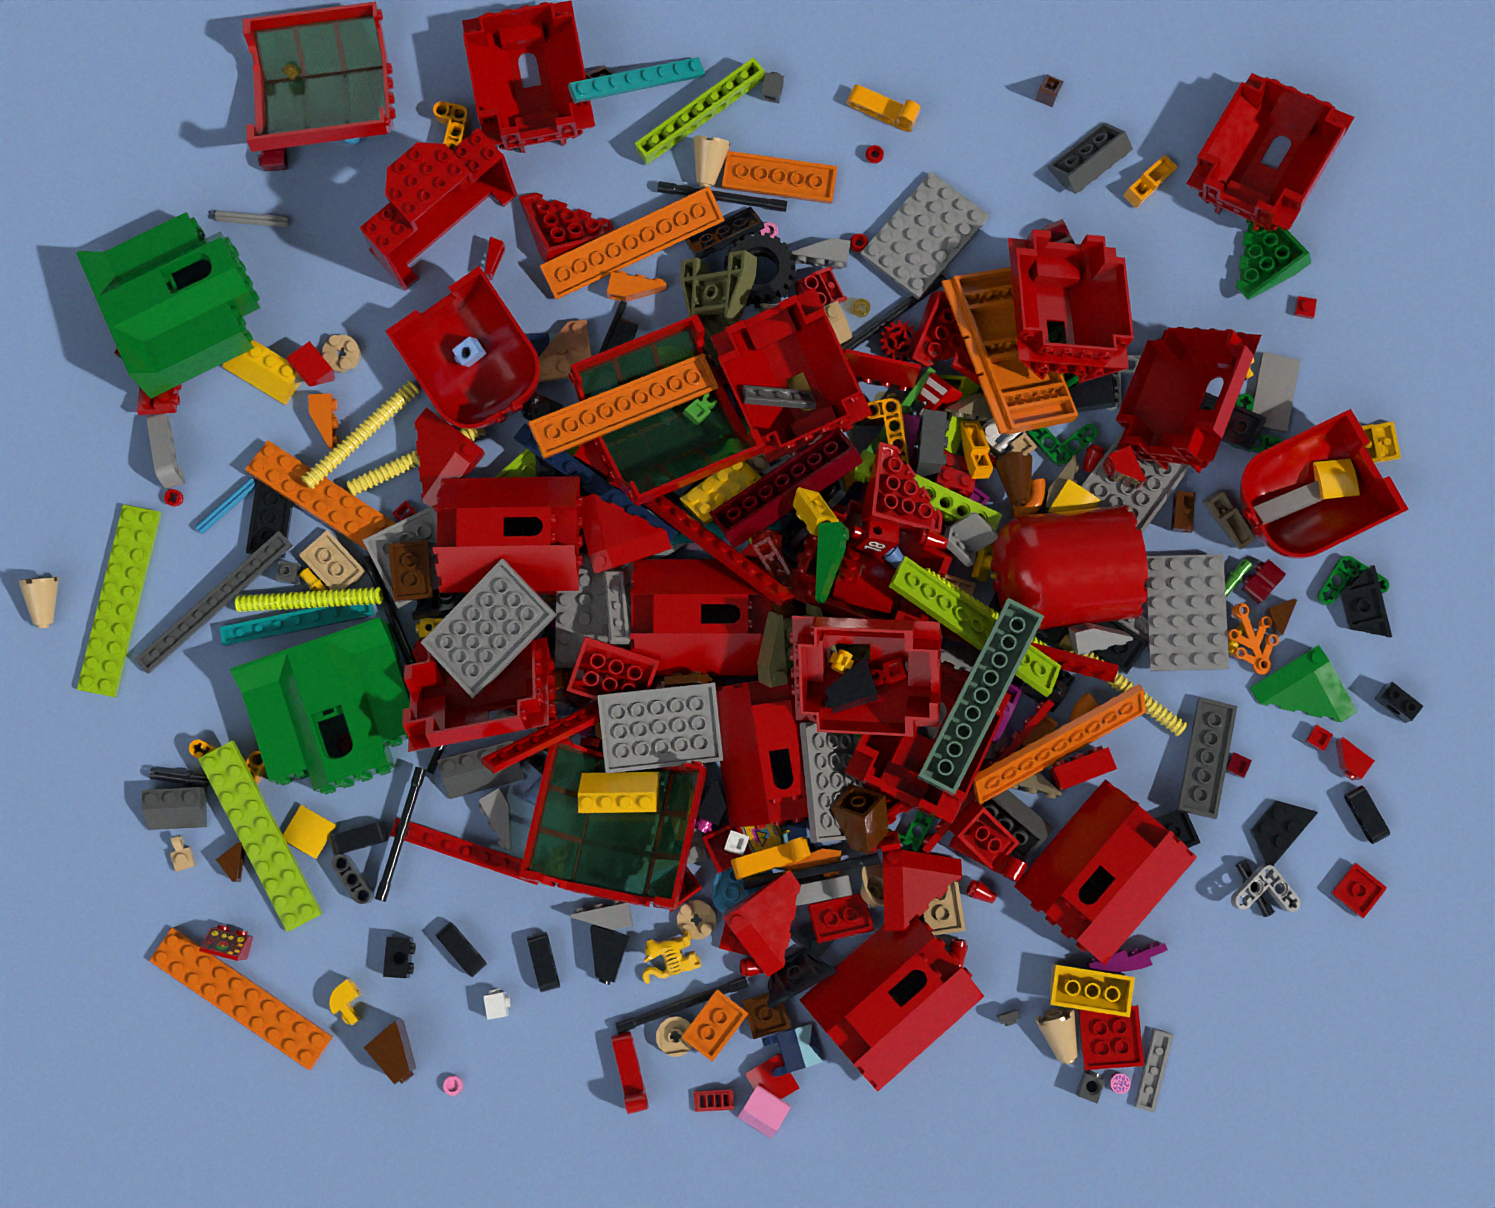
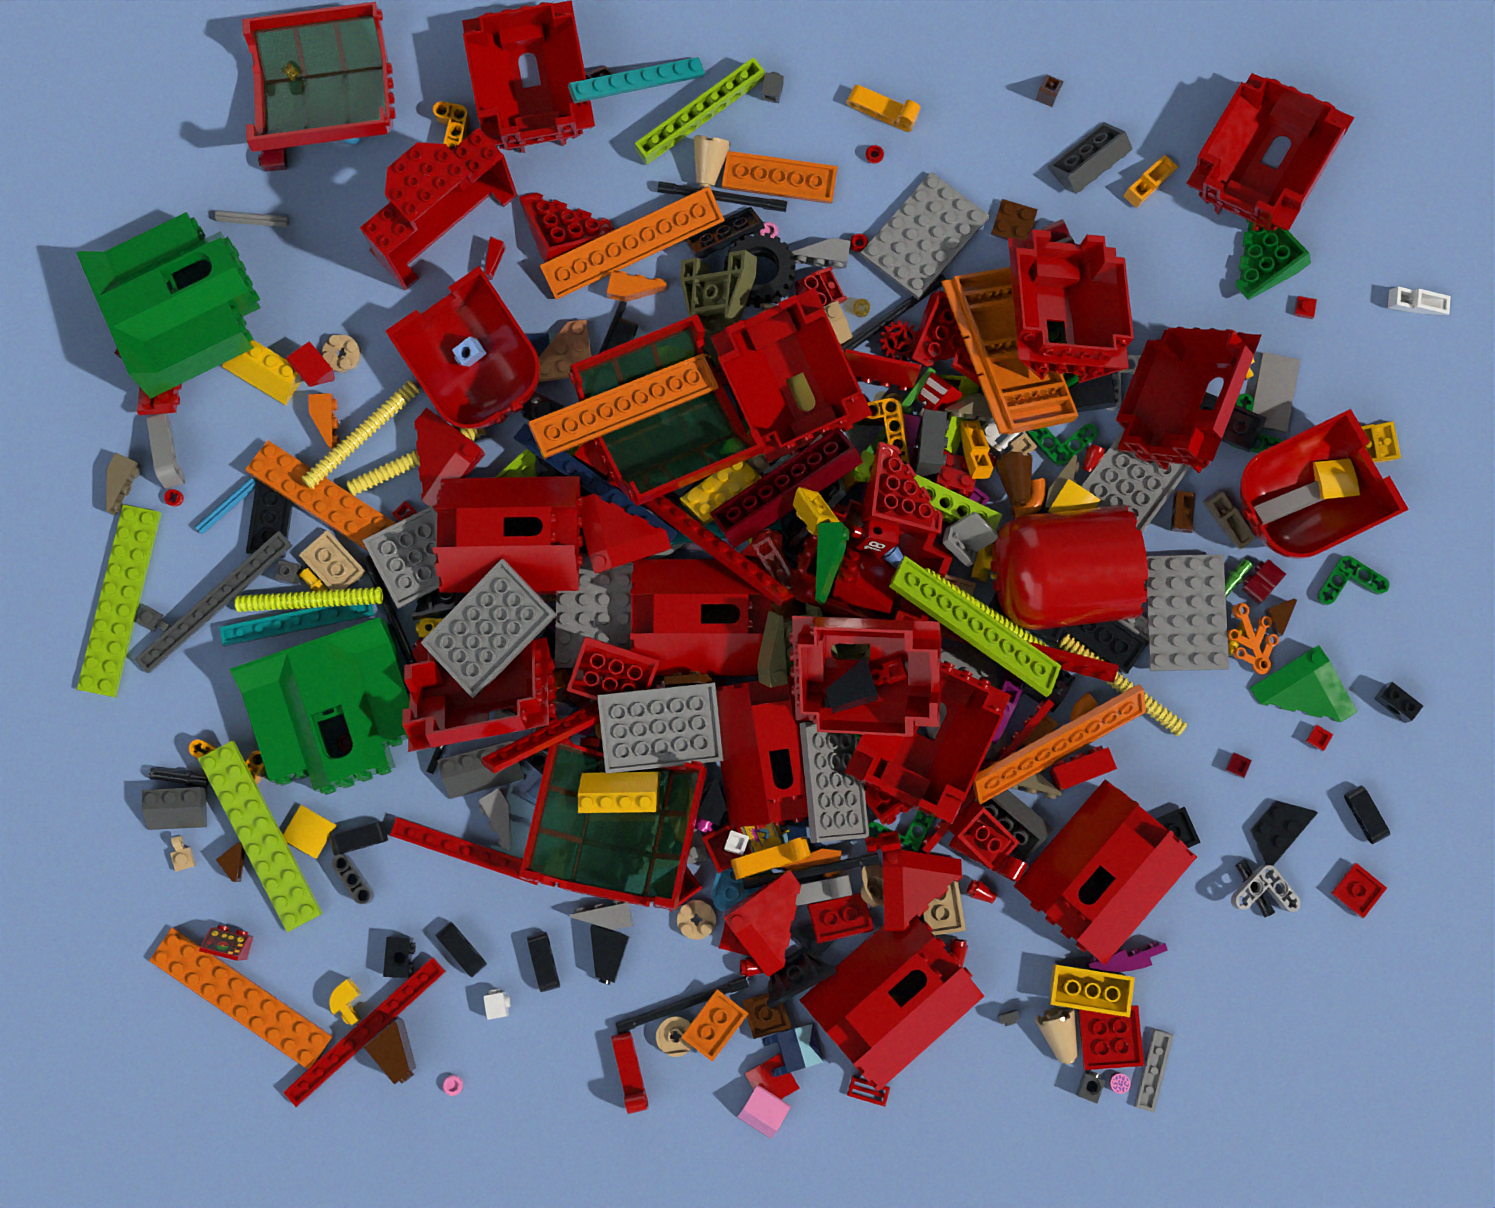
(40, 599): tan cone -> none
(120, 476): none -> dark tan slope
(152, 619): none -> dark grey plate
(364, 1032): none -> red plate
(385, 883): black piece -> none
(410, 570): reddish brown plate -> none
(616, 607): light grey tile -> none
(673, 956): yellow animal -> none
(699, 409): bright green plate -> none
(730, 1098): red slope -> none
(778, 397): dark grey tile -> none
(841, 661): yellow gear -> none
(862, 817): reddish brown slope -> none
(864, 1098): none -> red tile
(931, 539): red cone -> none
(980, 696): sand green brick -> none
(1013, 220): none -> reddish brown plate
(1090, 637): light grey slope -> none
(1124, 468): red slope -> none
(1207, 758): dark grey plate -> none
(1352, 759): red slope -> none
(1365, 604): black wing -> none
(1418, 301): none -> white slope

